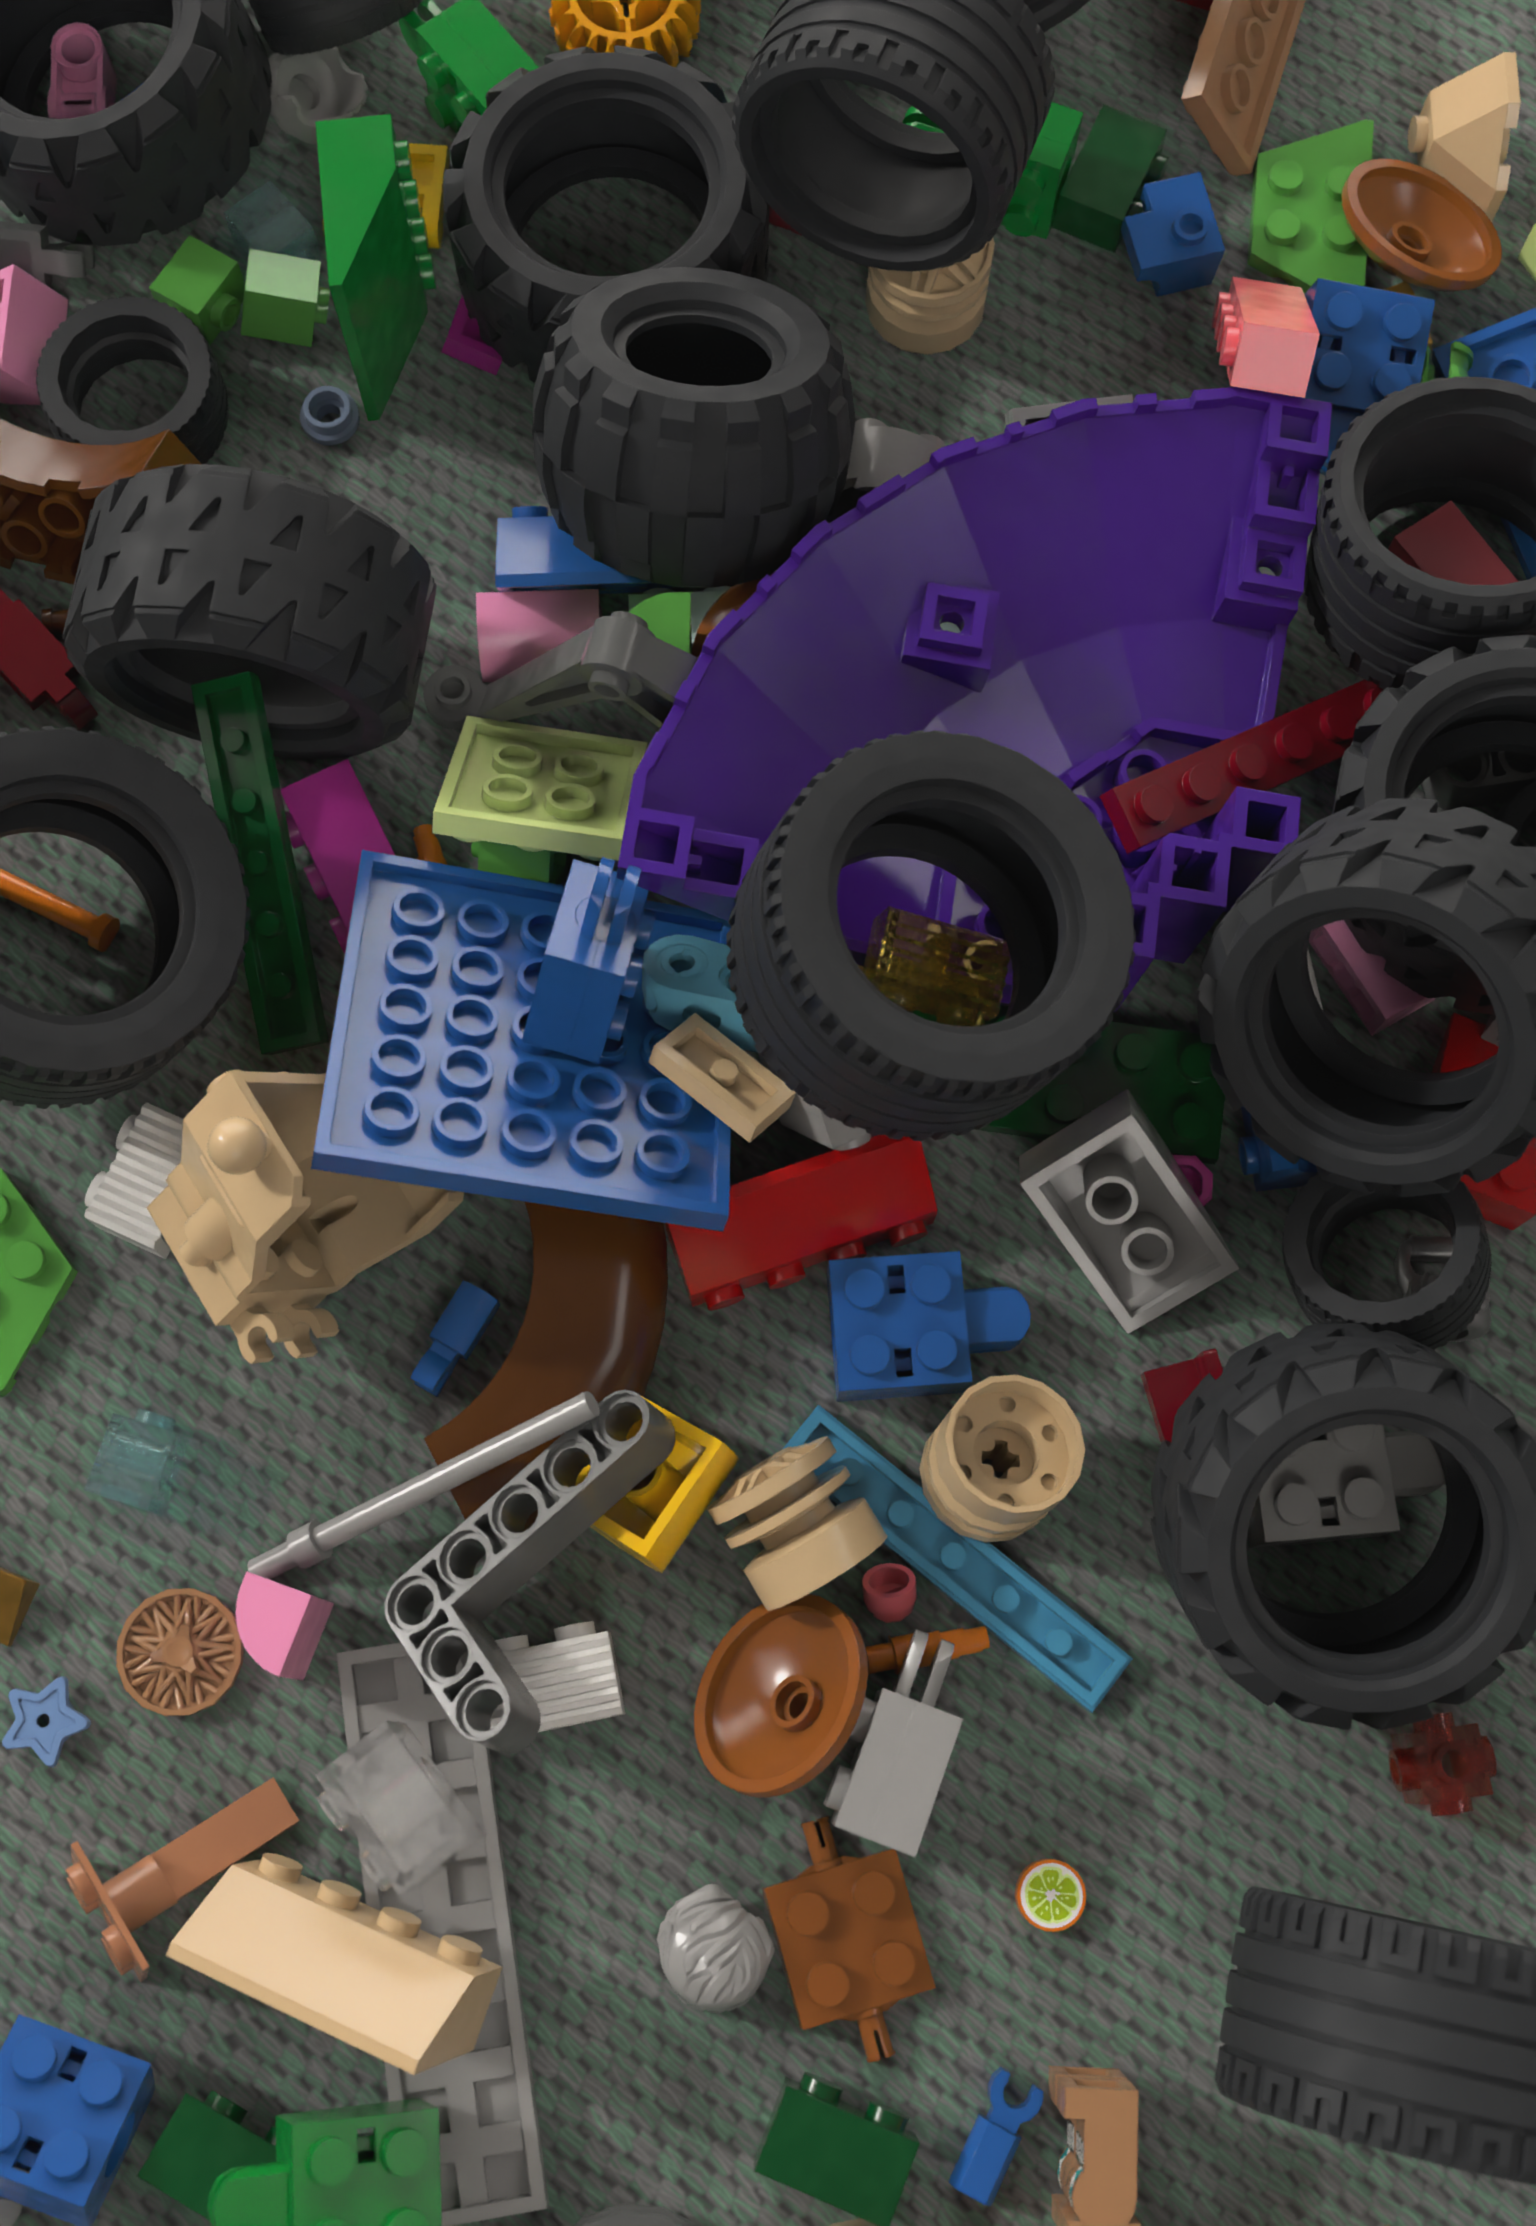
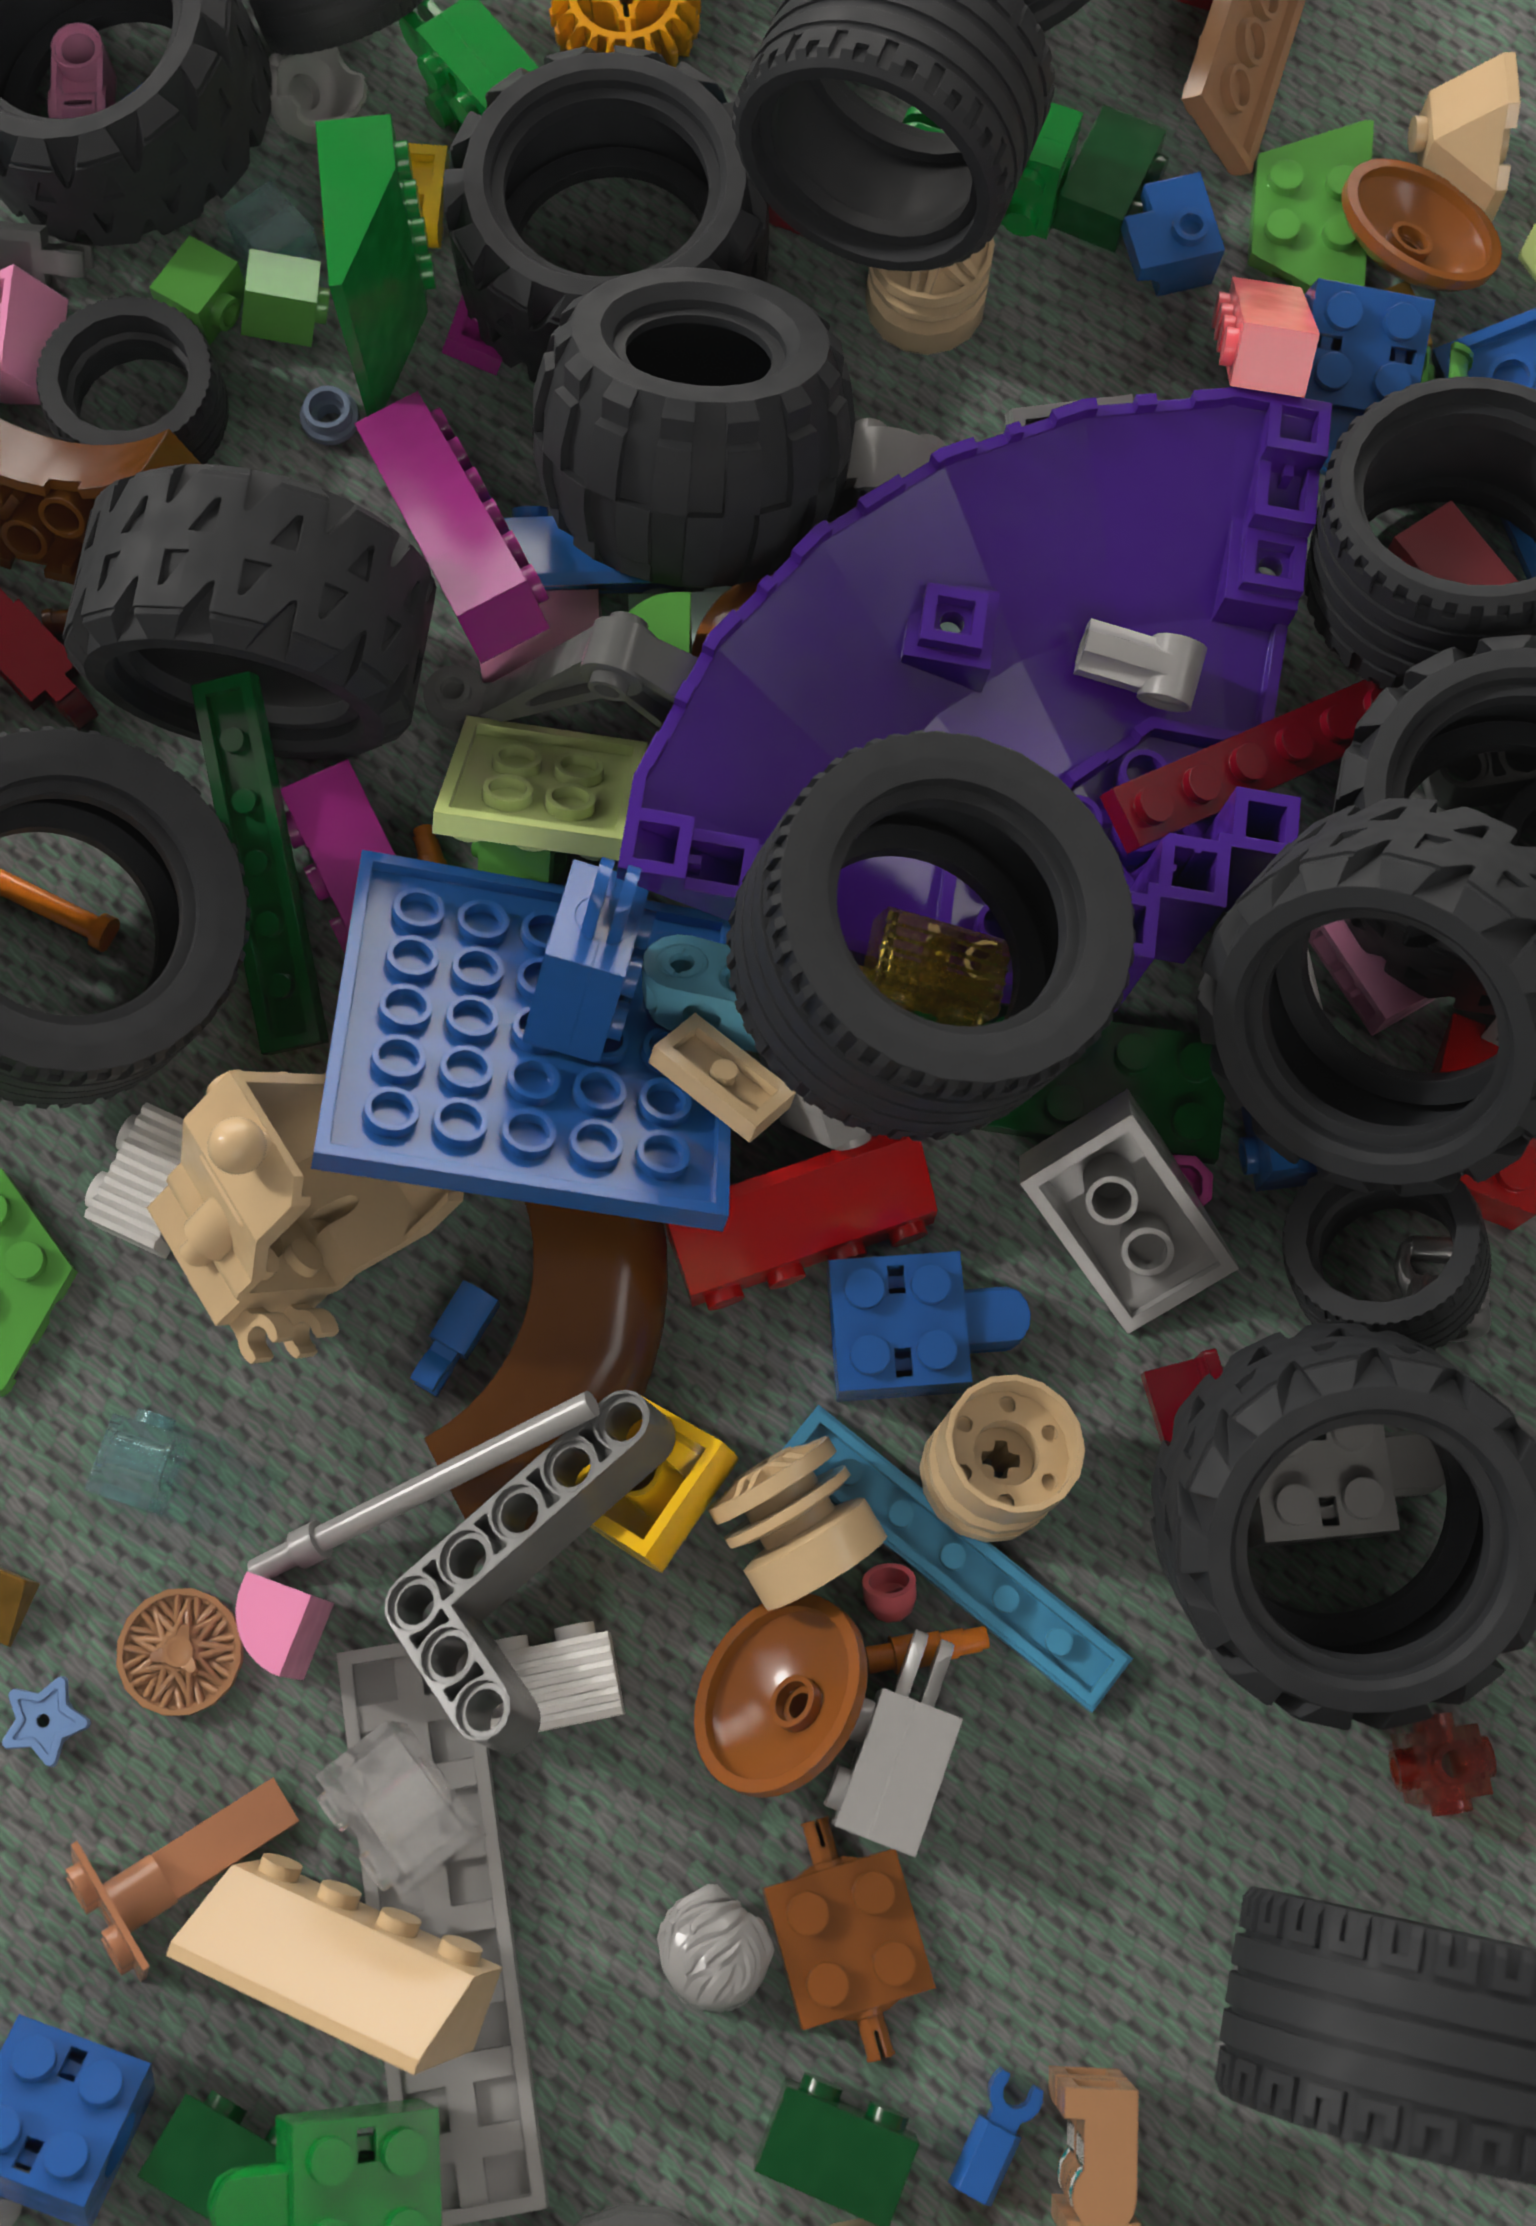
(456, 526): none -> magenta brick
(1050, 1895): tile -> none
(1156, 667): none -> light grey piece

